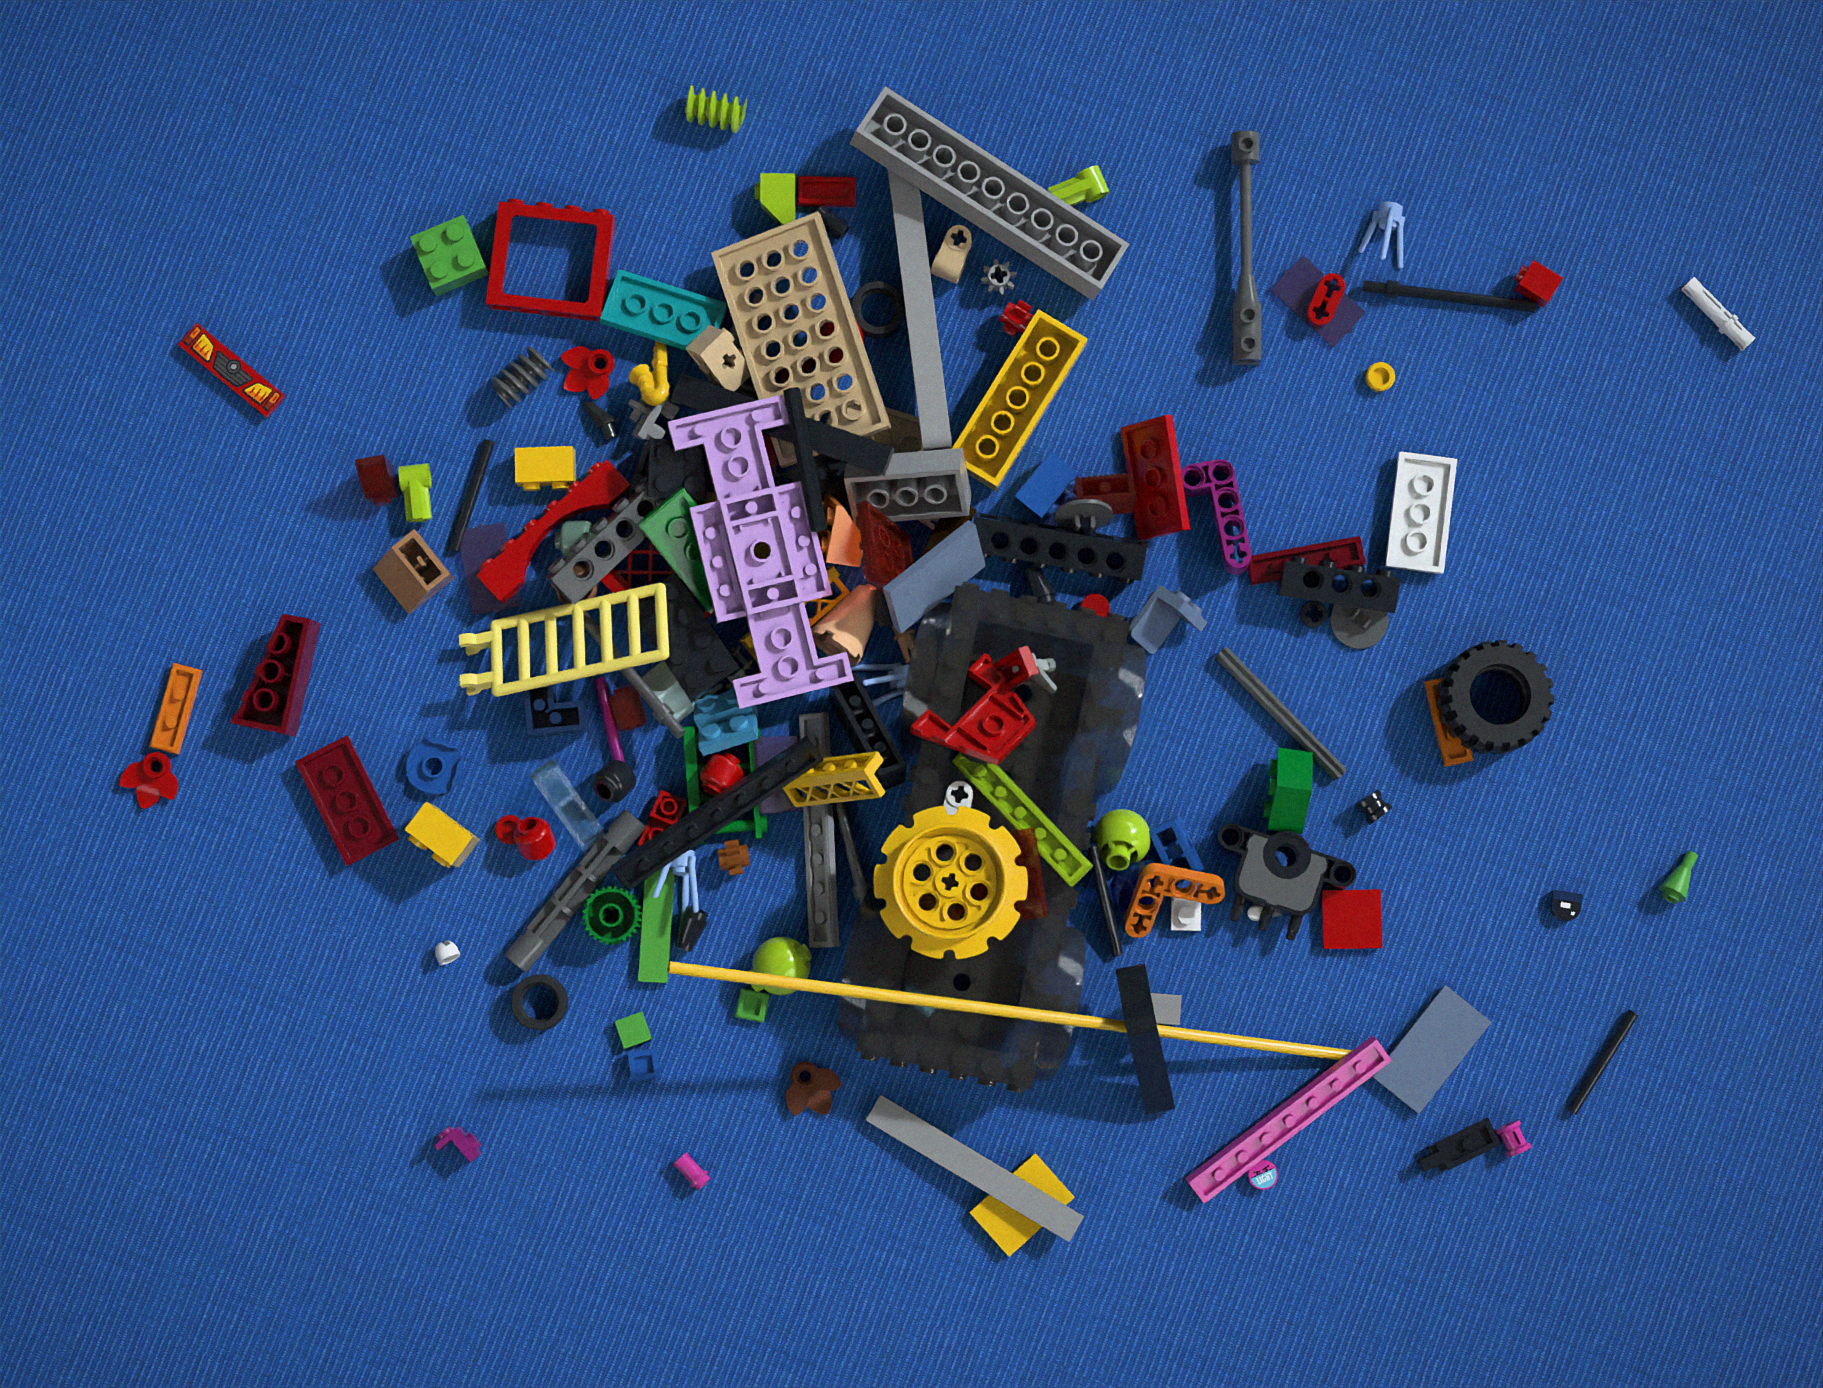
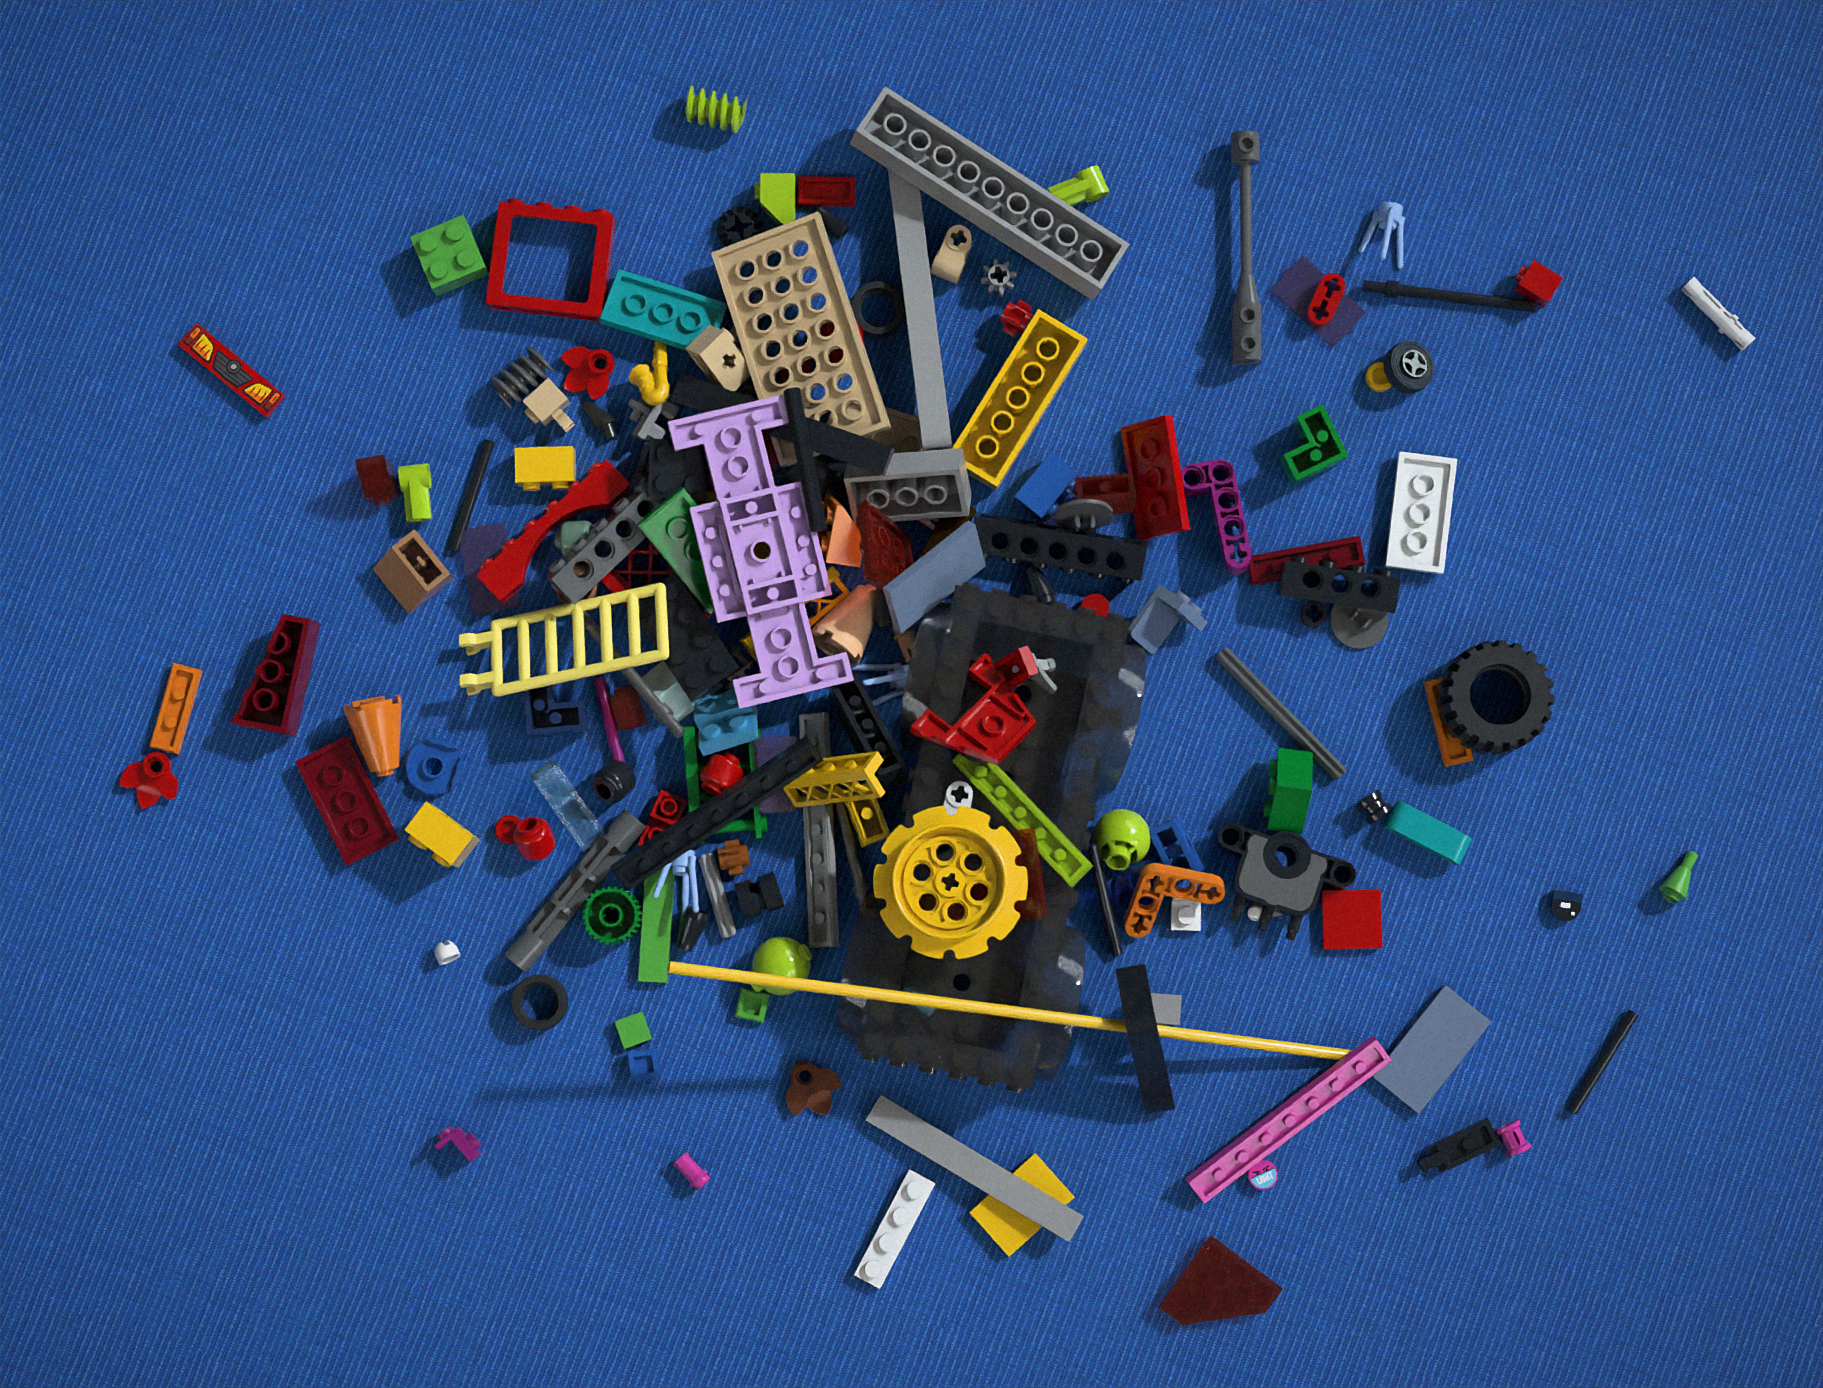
(377, 731): none -> orange cone
(548, 404): none -> tan brick
(717, 895): none -> light grey axle
(728, 220): none -> black gear
(759, 895): none -> black wheel
(867, 820): none -> yellow brick
(894, 1228): none -> white plate
(1218, 1287): none -> clear red plate
(1320, 449): none -> green brick
(1417, 371): none -> black wheel
(1428, 832): none -> teal beam

